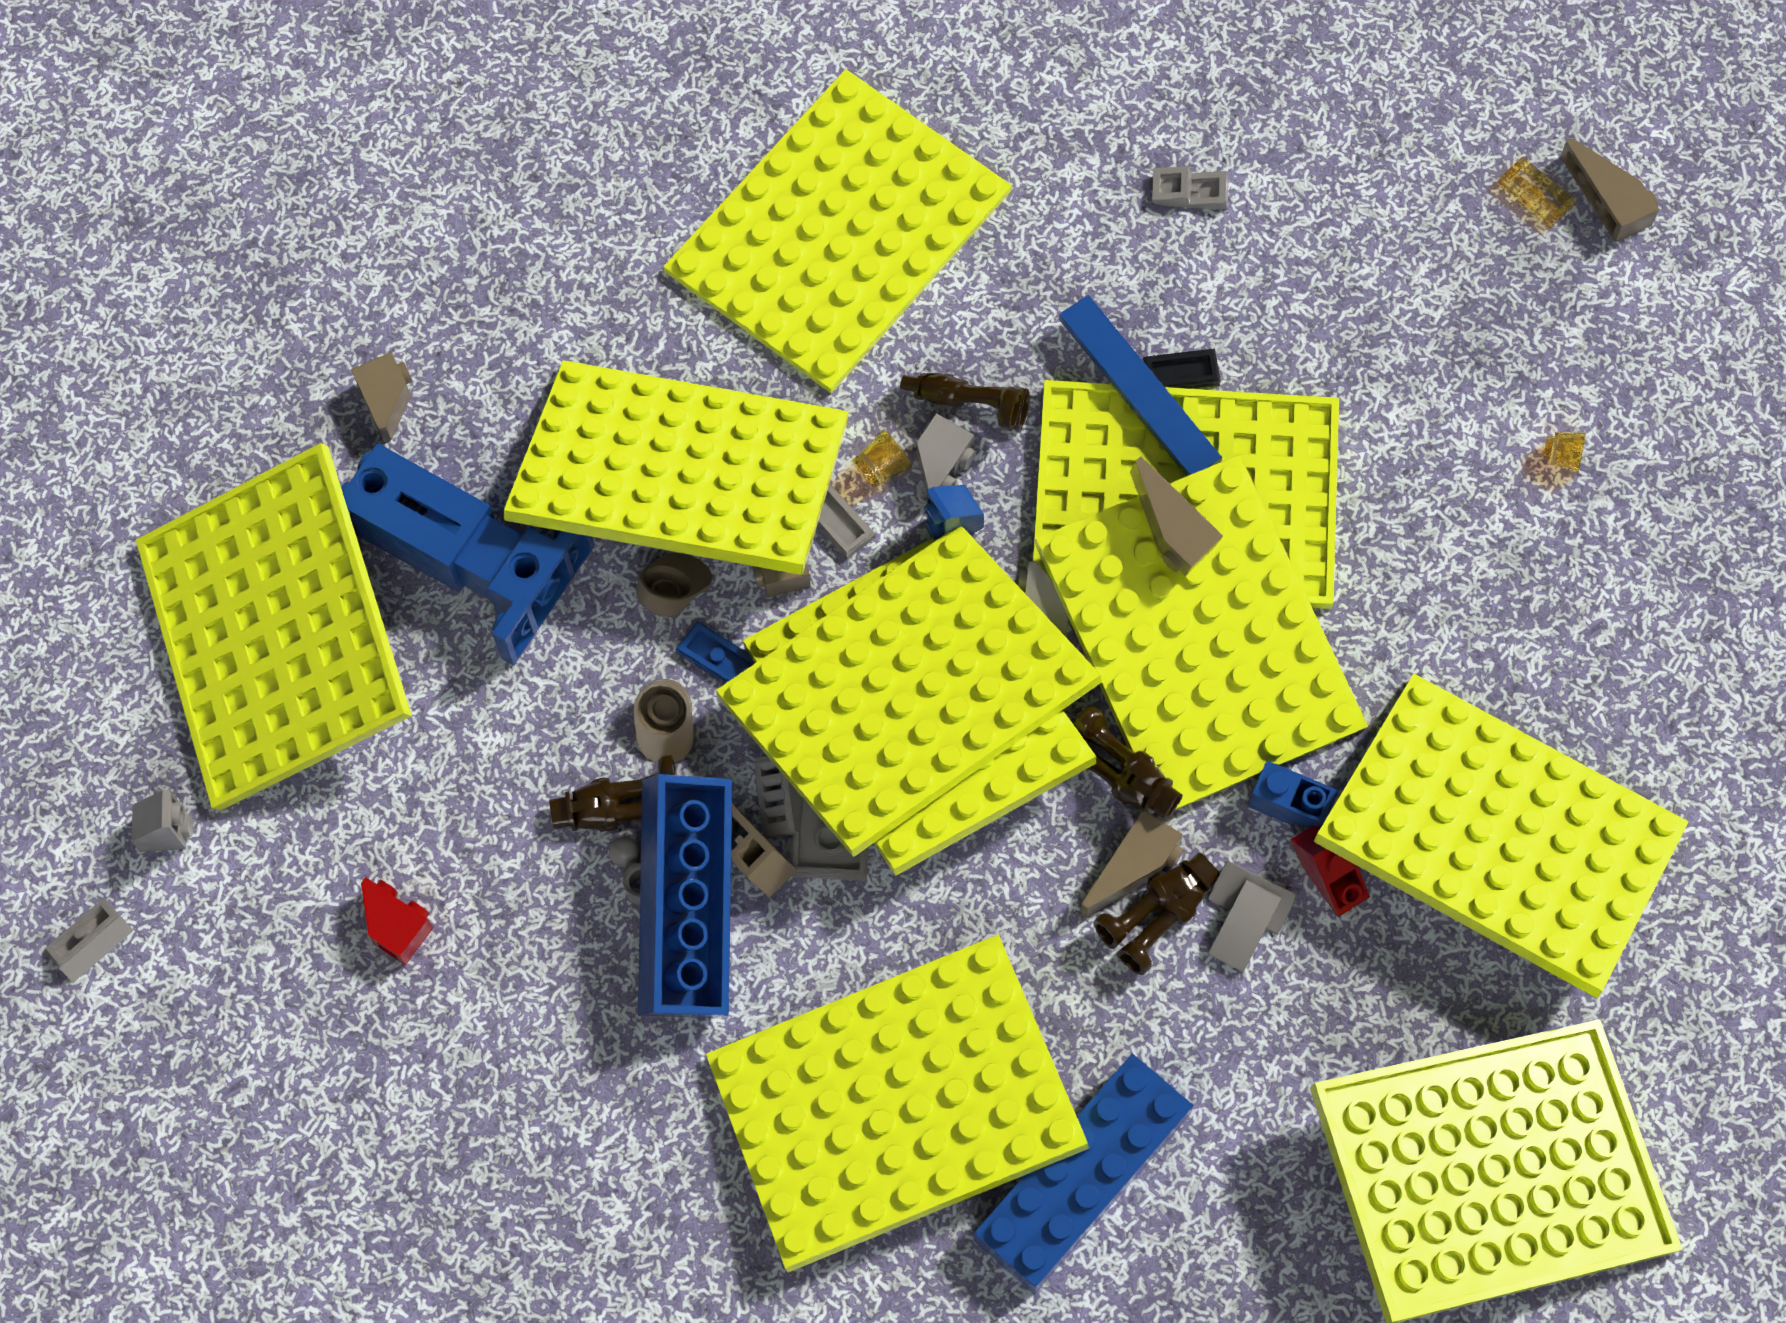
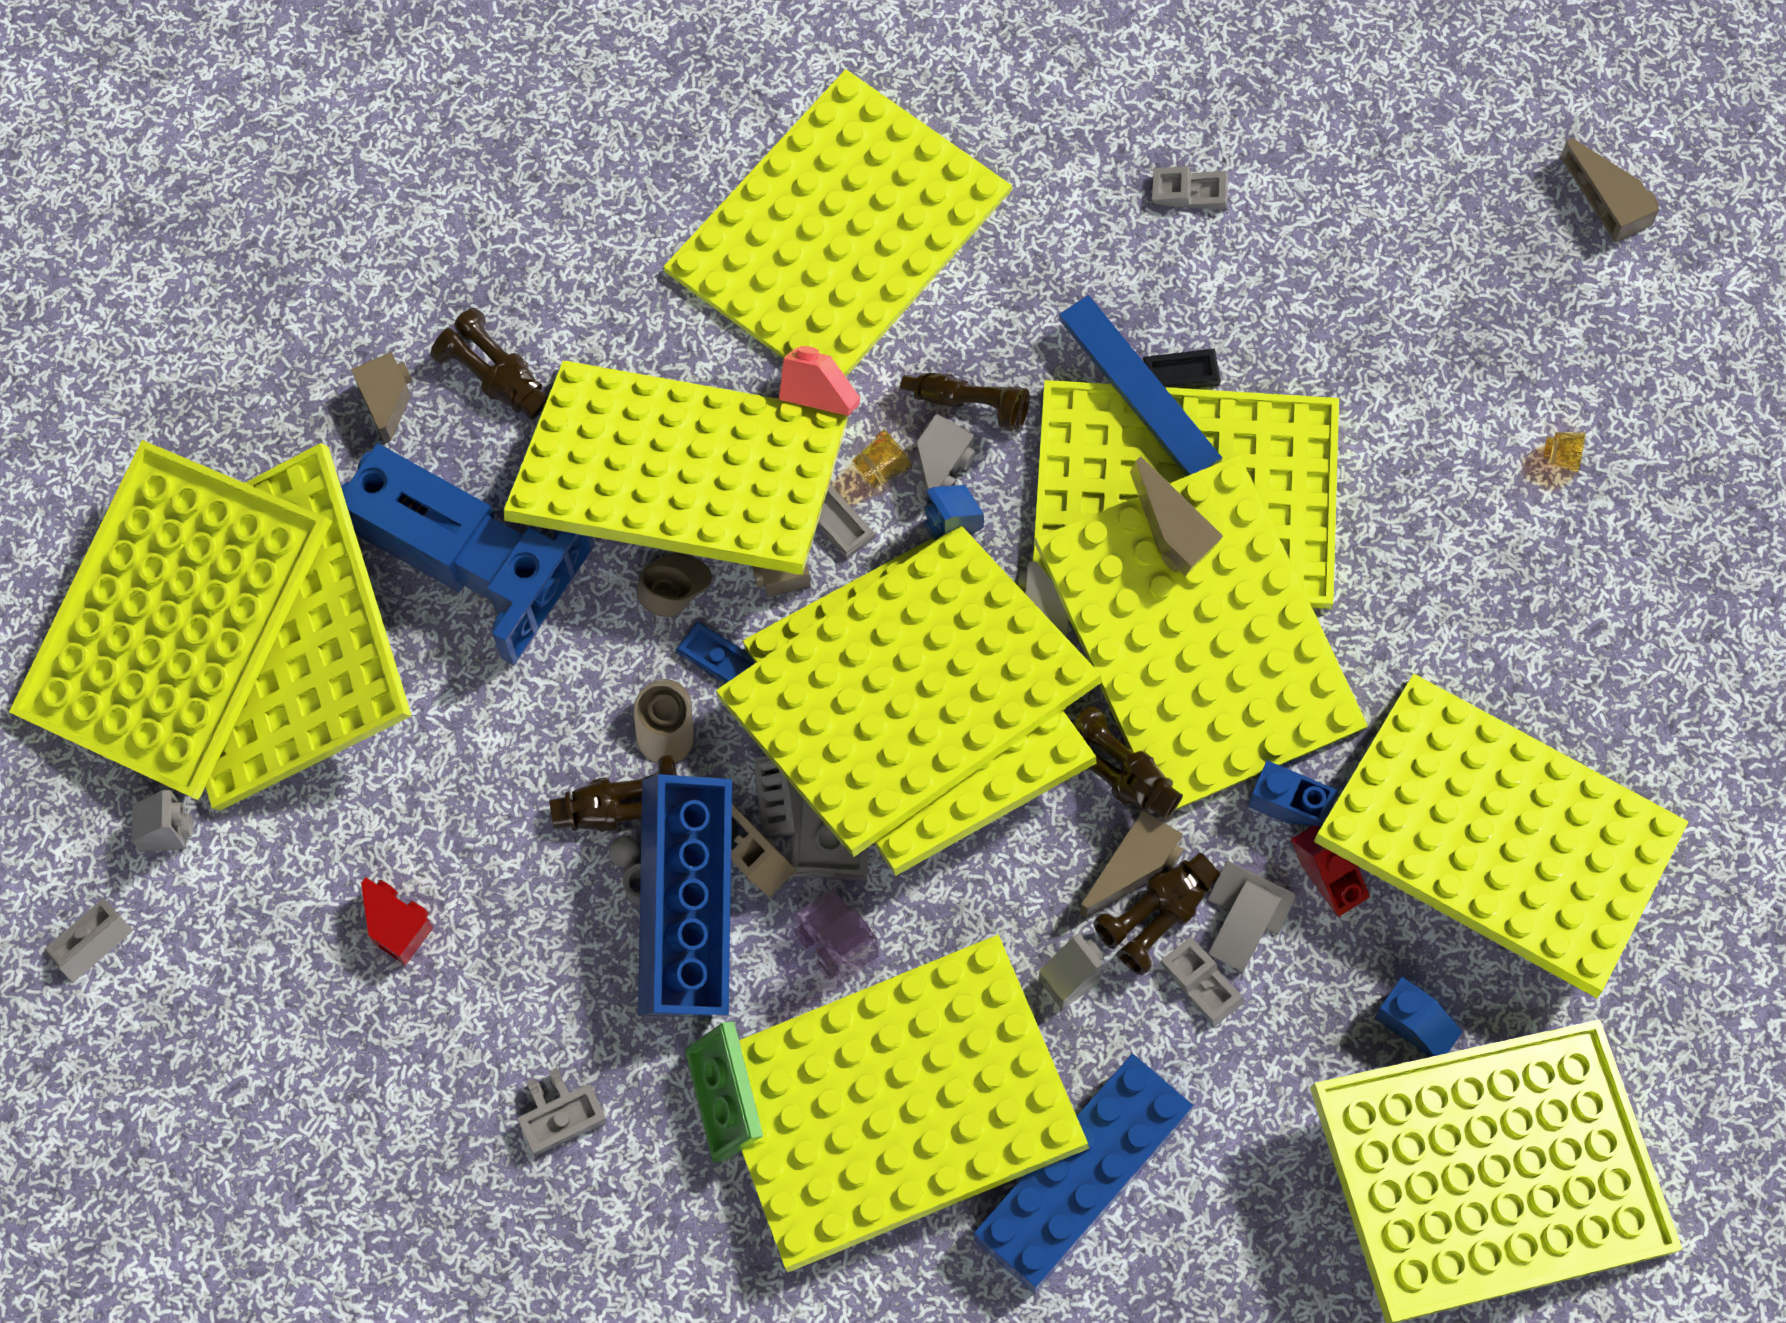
(170, 618): none -> neon yellow plate
(504, 381): none -> dark brown piece
(561, 1118): none -> light grey hinge
(723, 1092): none -> bright green tile
(816, 382): none -> coral slope
(838, 936): none -> clear purple brick
(1072, 971): none -> light grey slope
(1202, 982): none -> light grey slope
(1418, 1019): none -> blue slope
(1528, 202): clear yellow tile -> none

